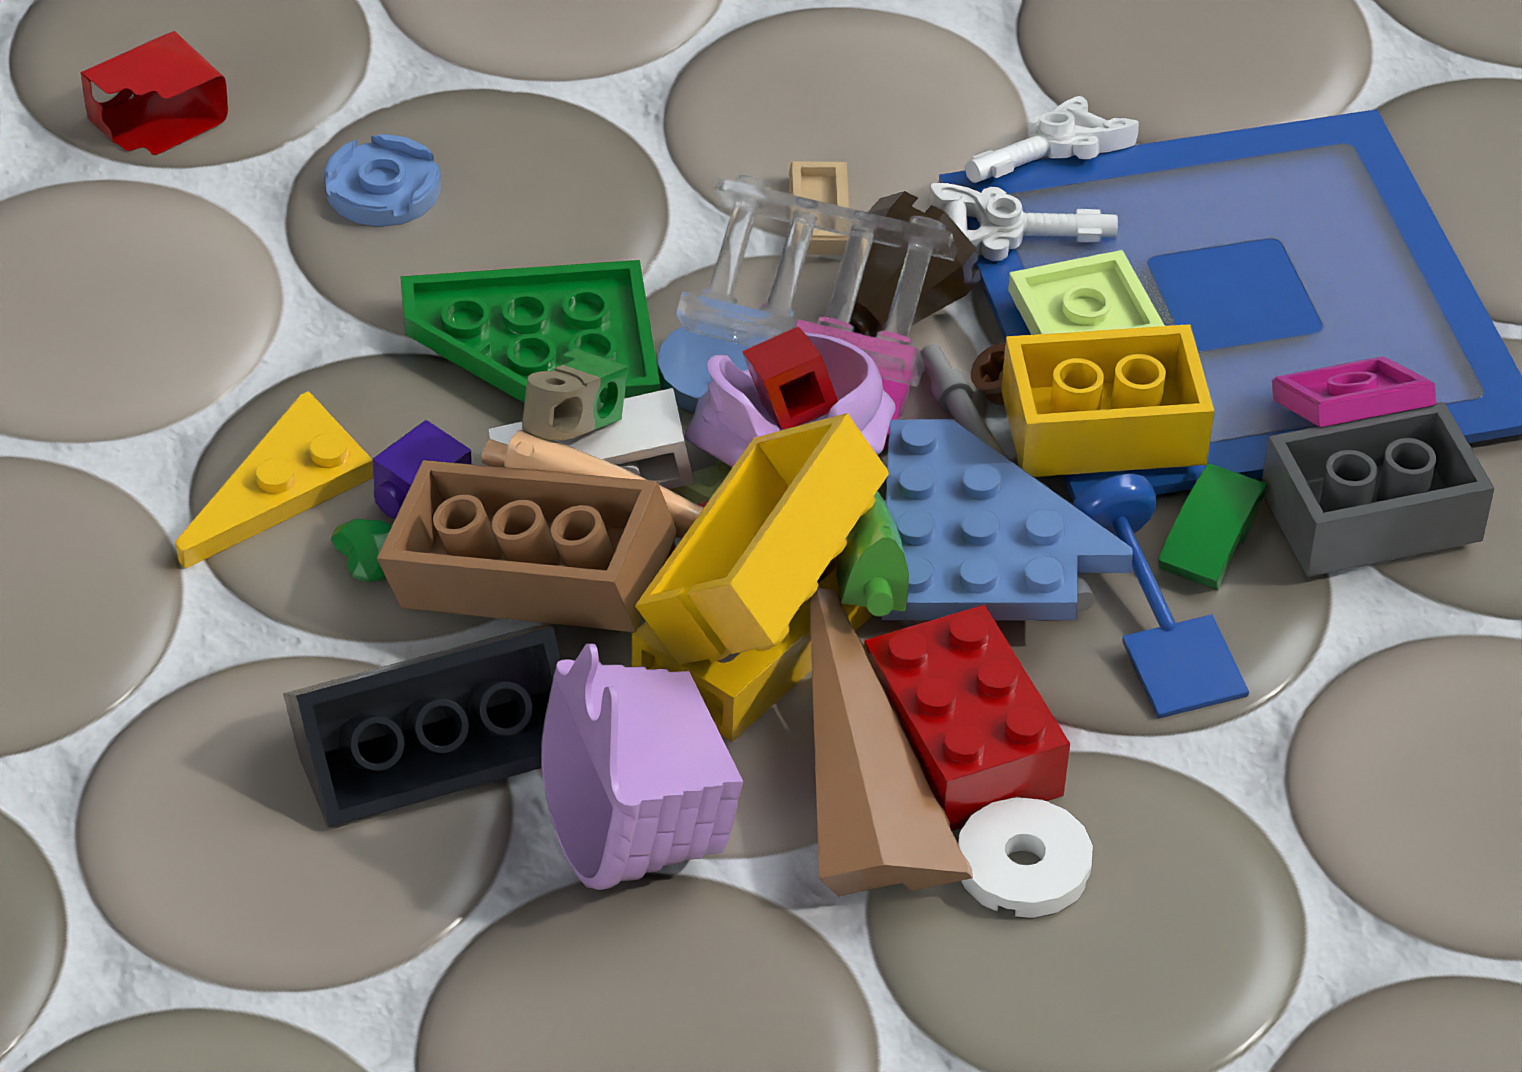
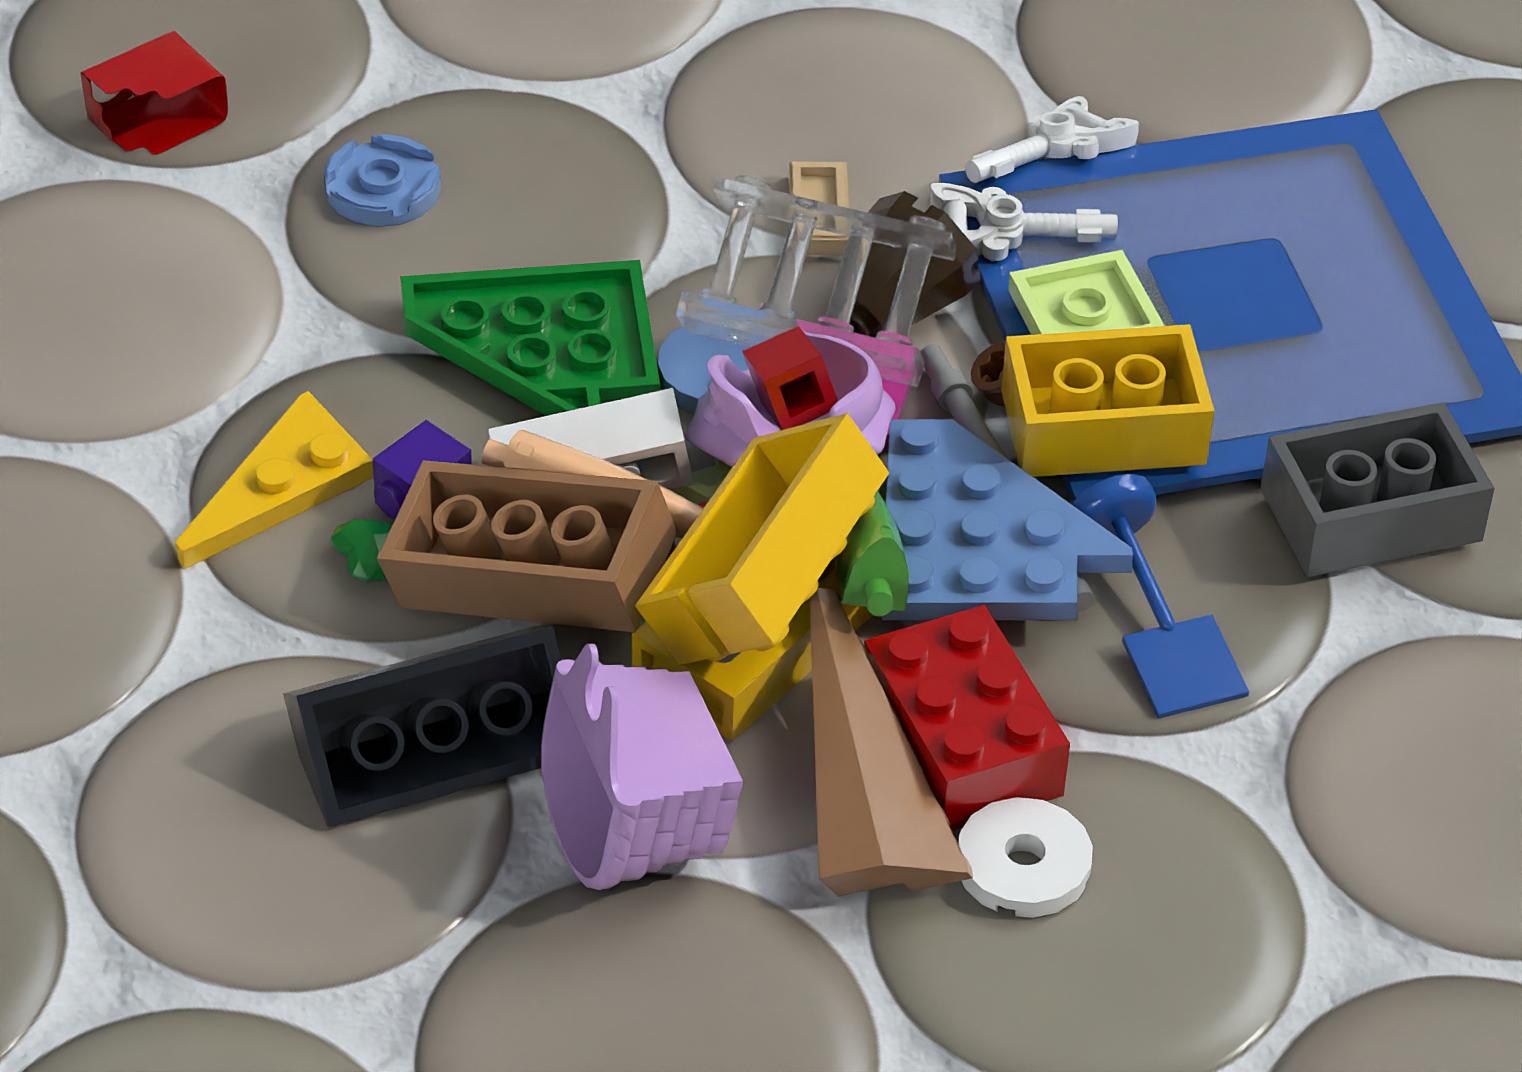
(565, 400): dark tan leg -> none
(1211, 525): green slope -> none
(1353, 391): dark pink tile -> none

